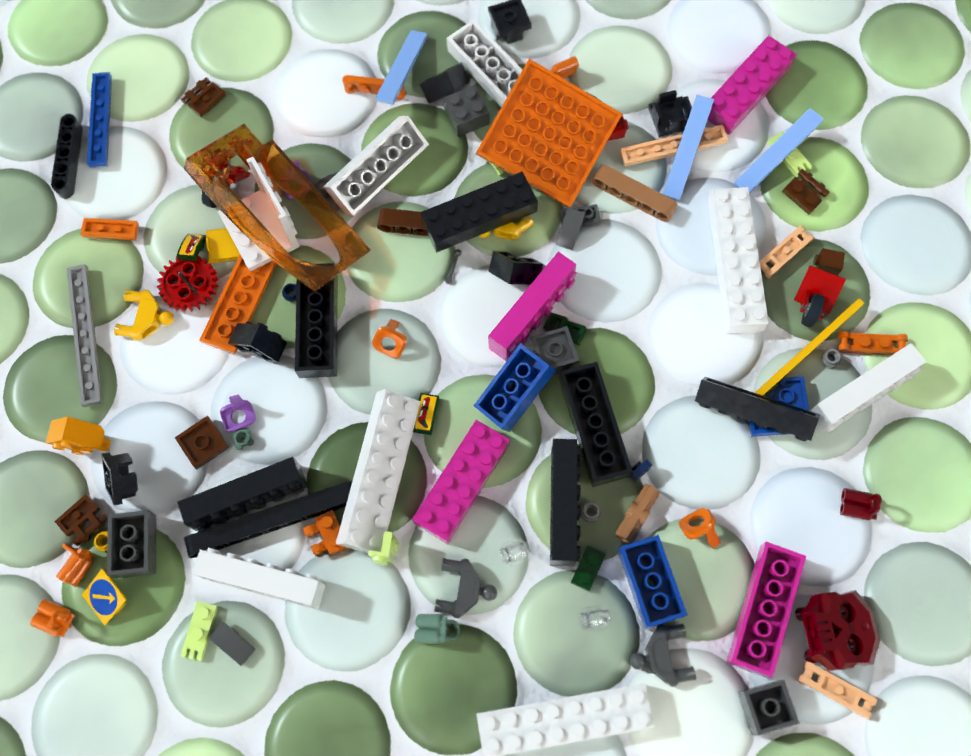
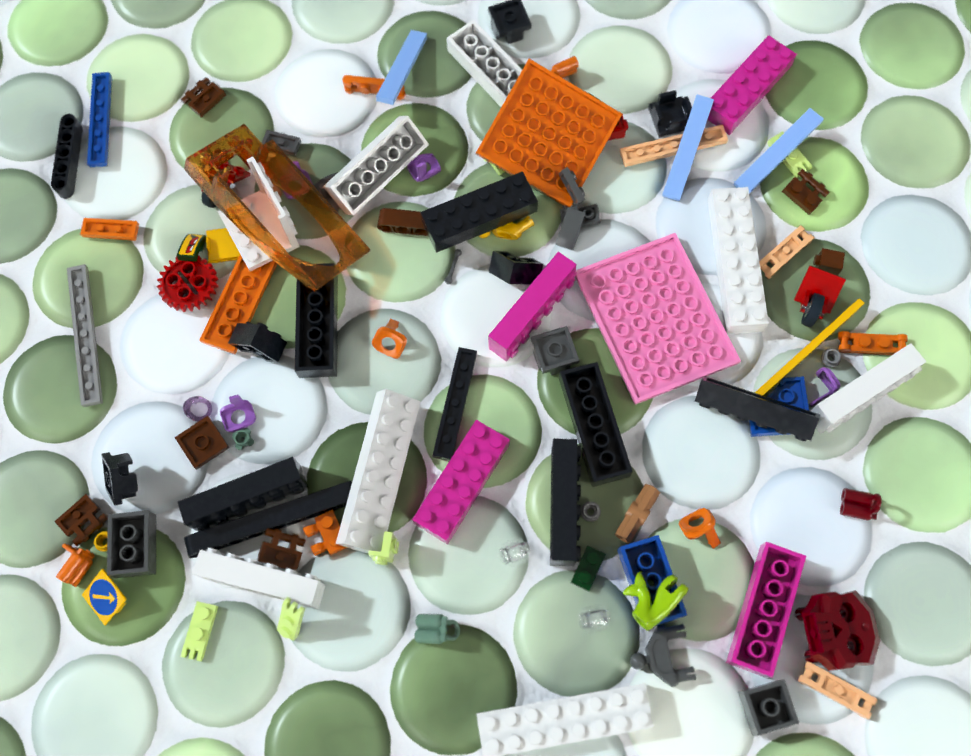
(52, 618): orange piece -> none
(77, 436): light orange hinge -> none
(147, 316): yellow connector -> none
(193, 400): none -> clear purple piece
(232, 643): dark grey slope -> none
(279, 555): none -> reddish brown plate
(287, 289): dark blue plate -> none
(288, 143): none -> dark grey plate
(290, 619): none -> yellowish green hinge
(418, 167): none -> medium lavender piece
(426, 414): slope -> none
(445, 83): black panel -> none
(455, 404): none -> black plate
(466, 110): dark grey brick -> none
(468, 589): dark grey connector -> none
(501, 400): blue brick -> none
(558, 321): dark green slope -> none
(569, 180): none -> dark grey plate
(634, 193): medium nougat beam -> none
(640, 469): dark blue plate -> none
(651, 615): none -> lime piece
(656, 318): none -> bright pink plate
(829, 380): none -> medium lavender piece

